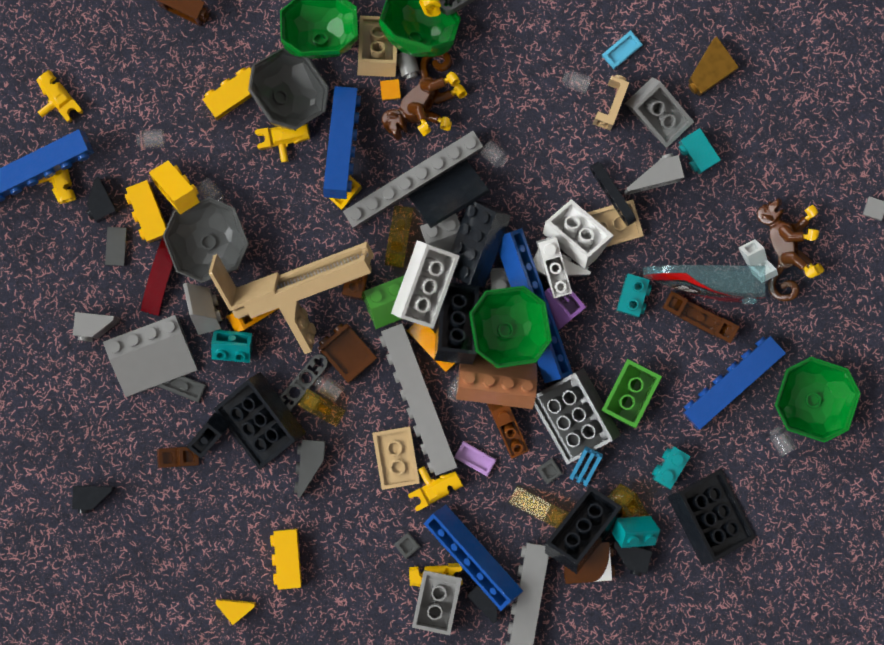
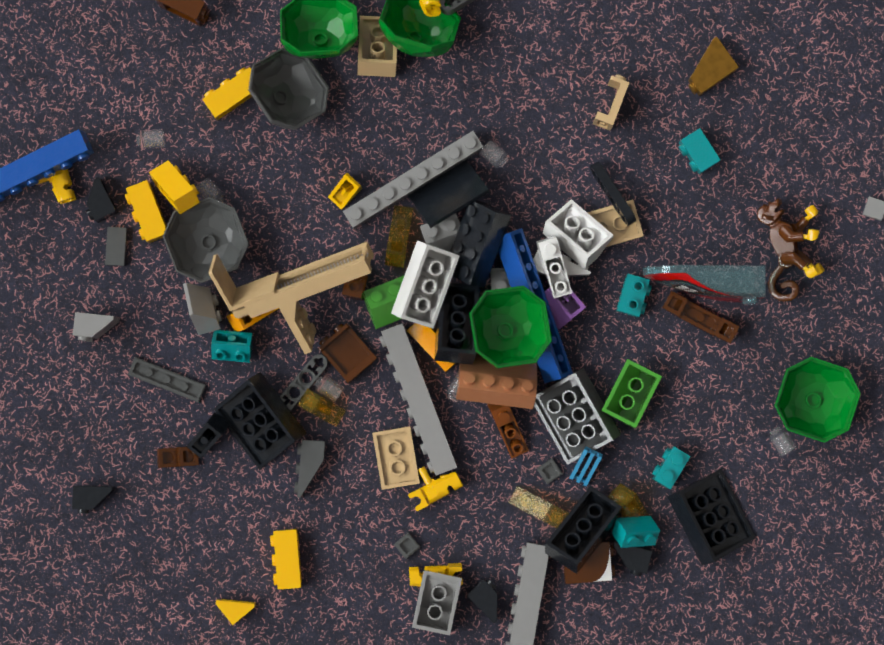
(57, 97): yellow piece -> none
(150, 355): light grey slope -> none
(157, 281): dark red slope -> none
(282, 137): yellow piece -> none
(341, 142): blue brick -> none
(390, 89): light orange tile -> none
(407, 66): light grey brick -> none
(418, 102): reddish brown animal -> none
(473, 557): blue brick -> none
(475, 458): lavender tile -> none
(576, 81): clear brick -> none
(622, 50): medium azure tile -> none
(659, 112): light grey slope -> none
(662, 173): light grey slope -> none
(734, 382): blue brick -> none
(755, 255): white slope -> none

